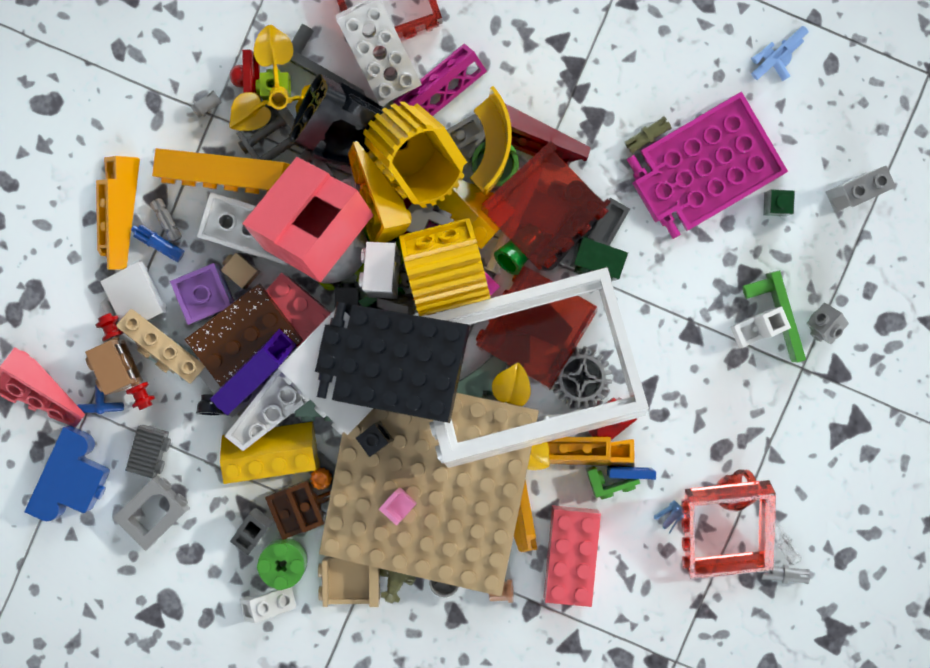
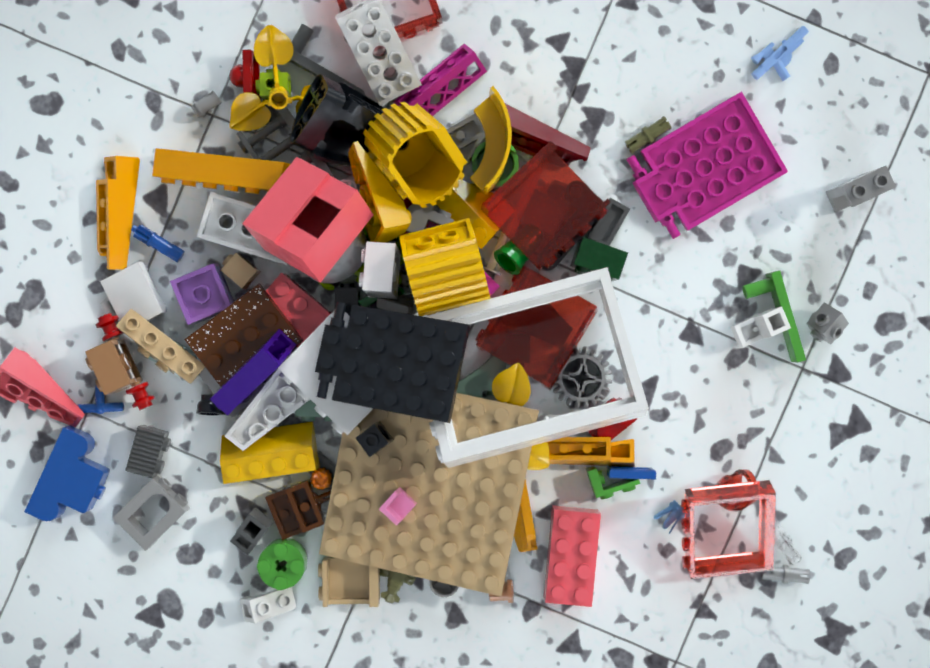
(165, 220): light grey axle -> none
(779, 203): dark green brick -> none

